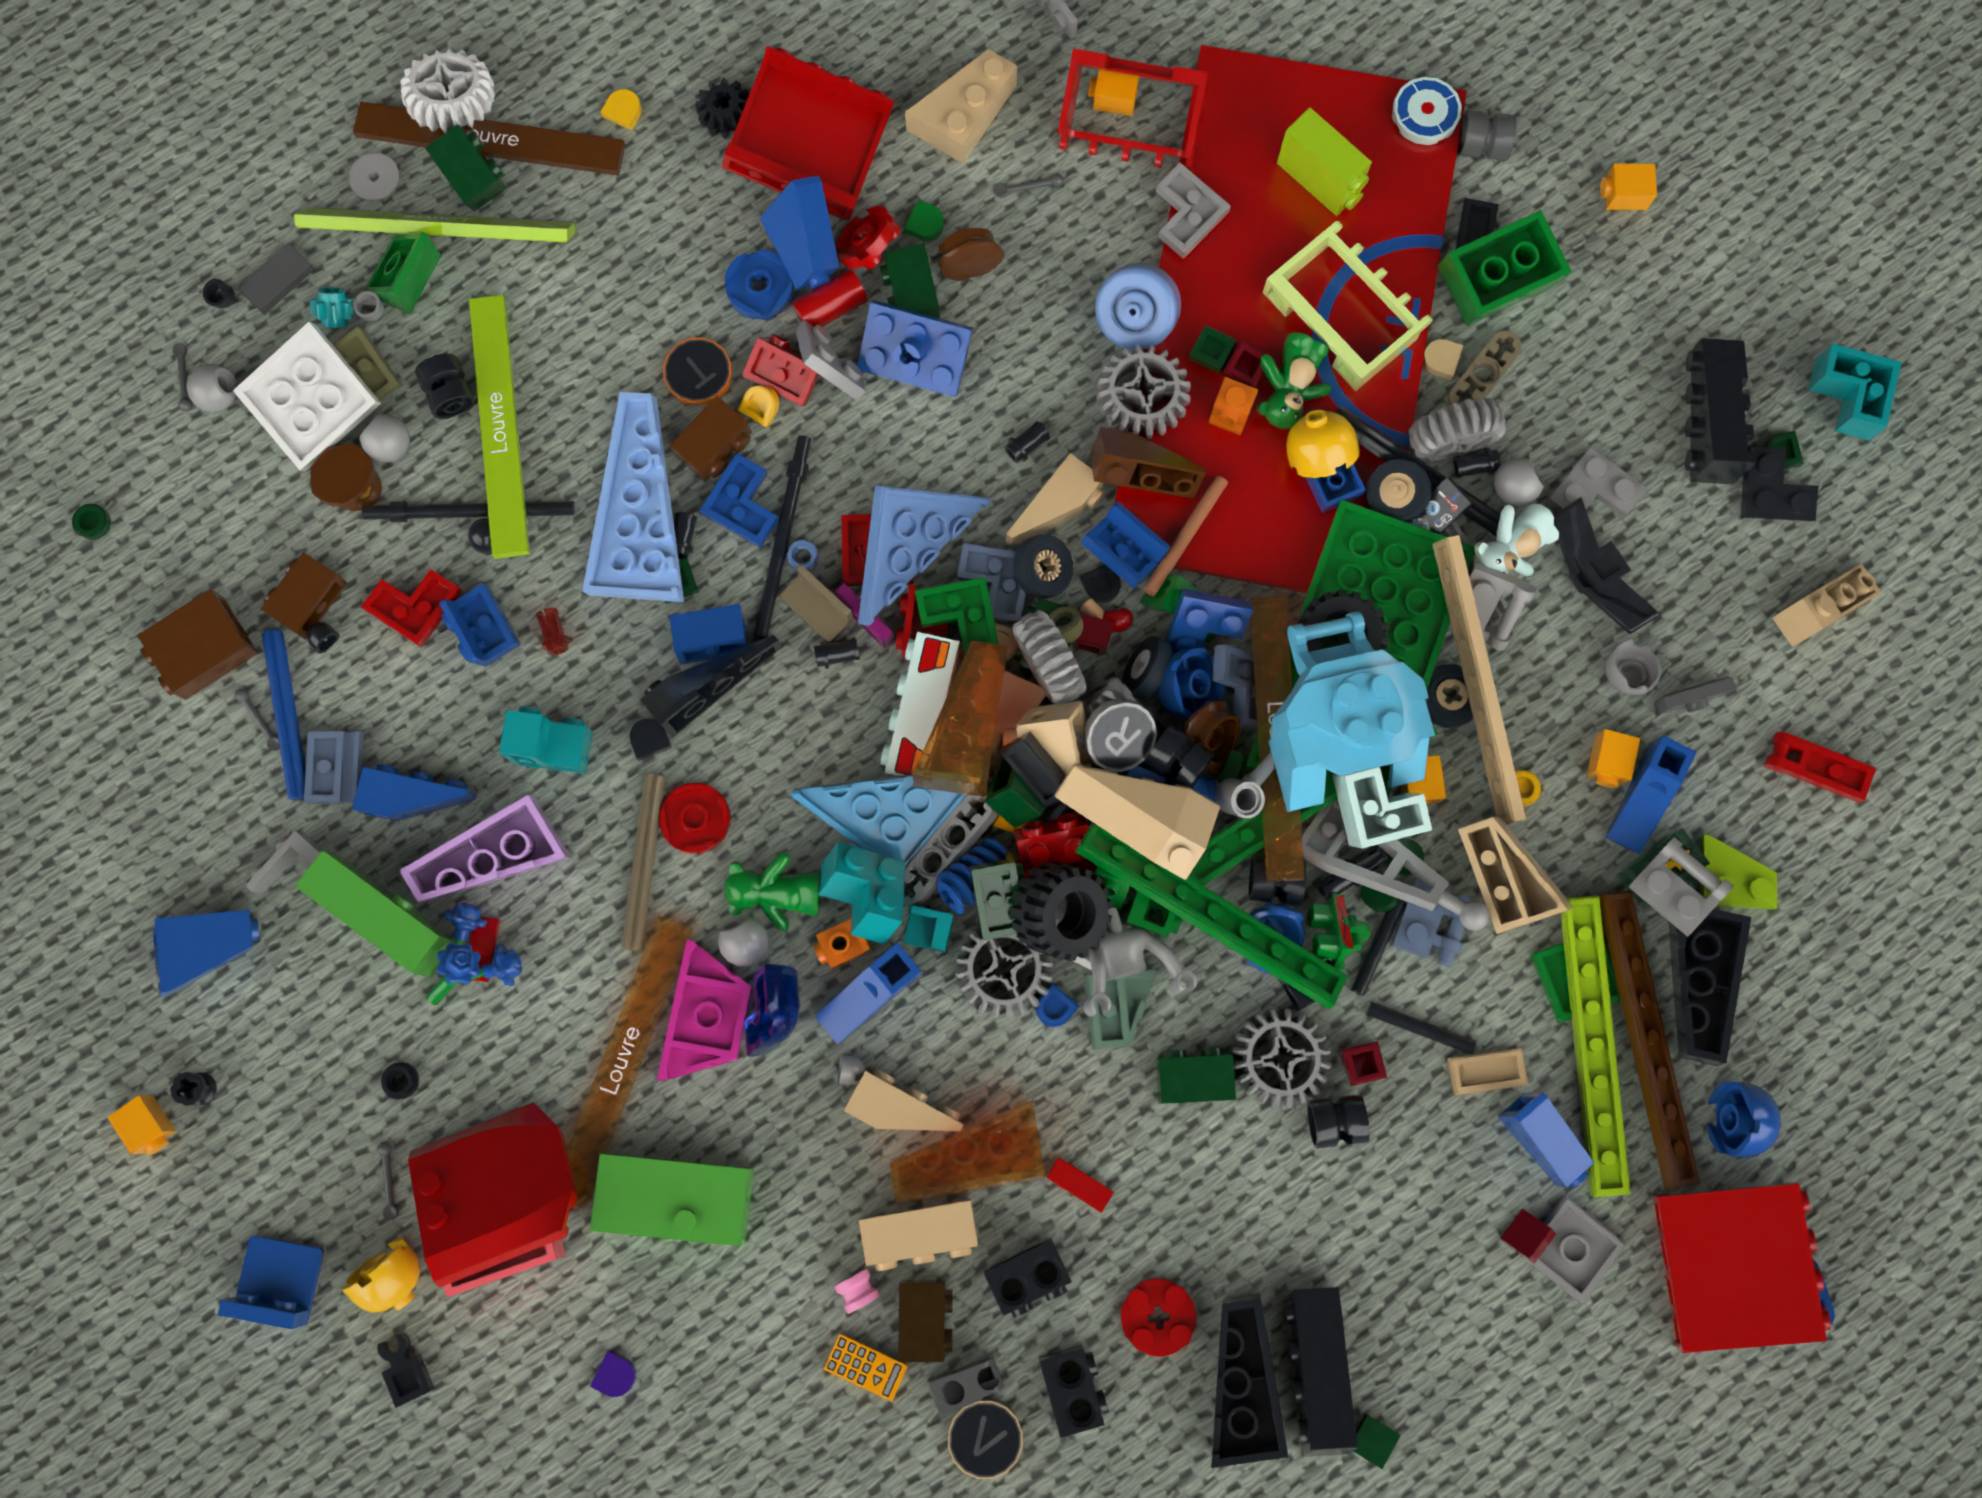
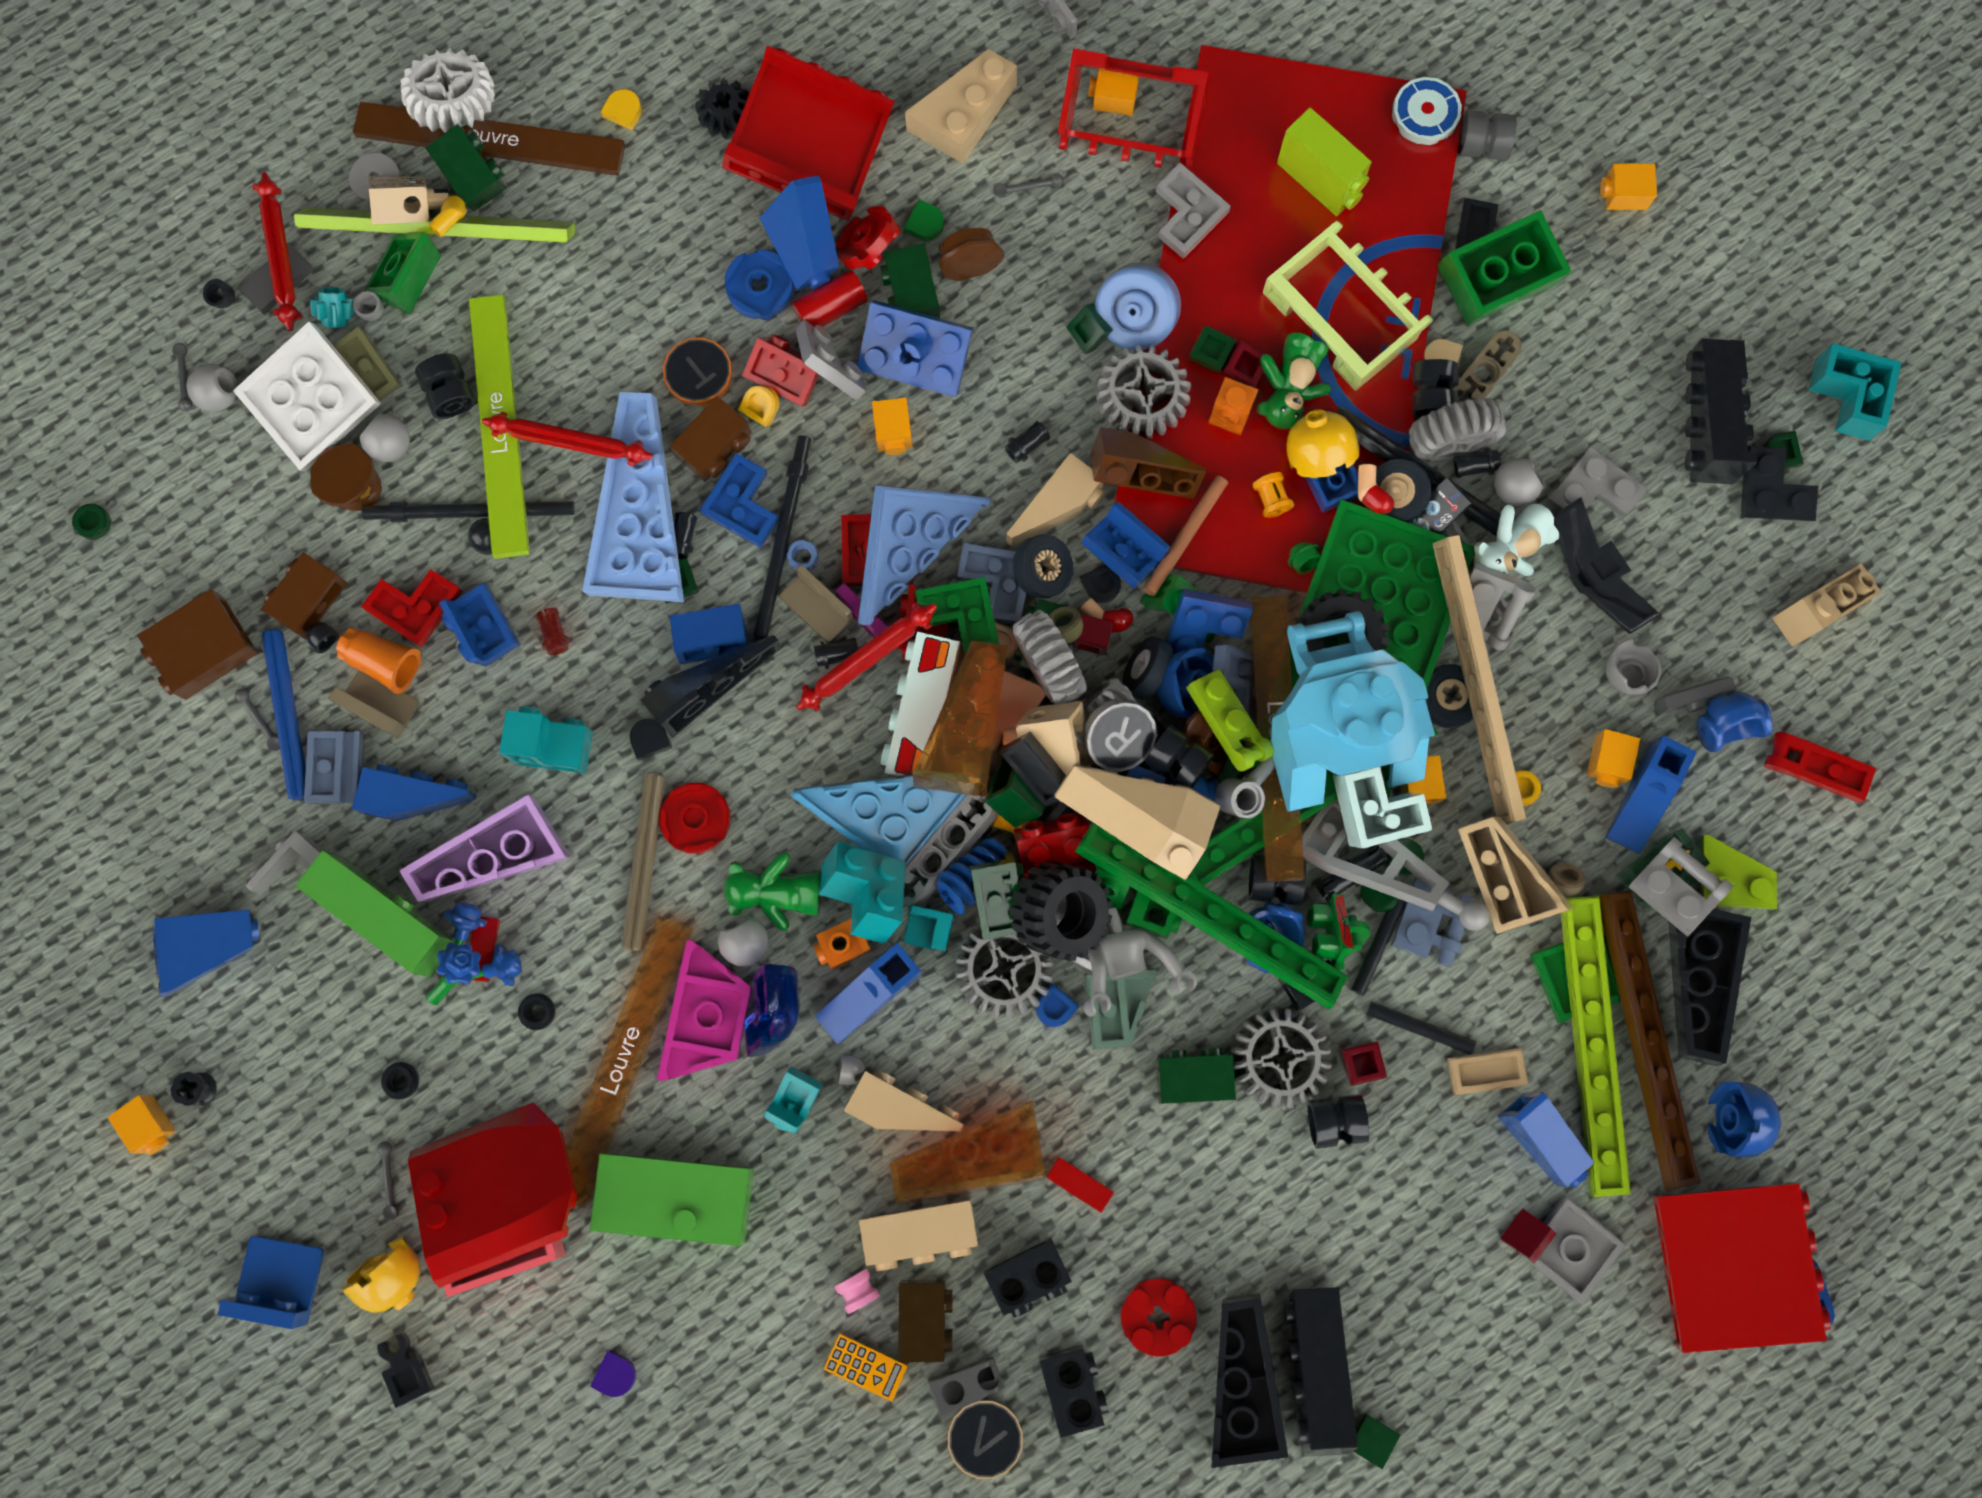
(277, 251): none -> red wheel
(376, 704): none -> dark tan panel
(379, 658): none -> orange plant
(389, 203): none -> tan torso
(451, 211): none -> yellow arm
(525, 1009): none -> black plate
(567, 438): none -> red wheel
(793, 1100): none -> teal bracket
(866, 656): none -> red wheel
(892, 426): none -> light orange brick
(1089, 328): none -> dark green tile
(1229, 720): none -> lime plate
(1273, 494): none -> light orange bush
(1304, 557): none -> green plate
(1370, 493): none -> arm
(1434, 385): none -> black wheel
(1568, 879): none -> dark tan tile
(1733, 719): none -> blue hair

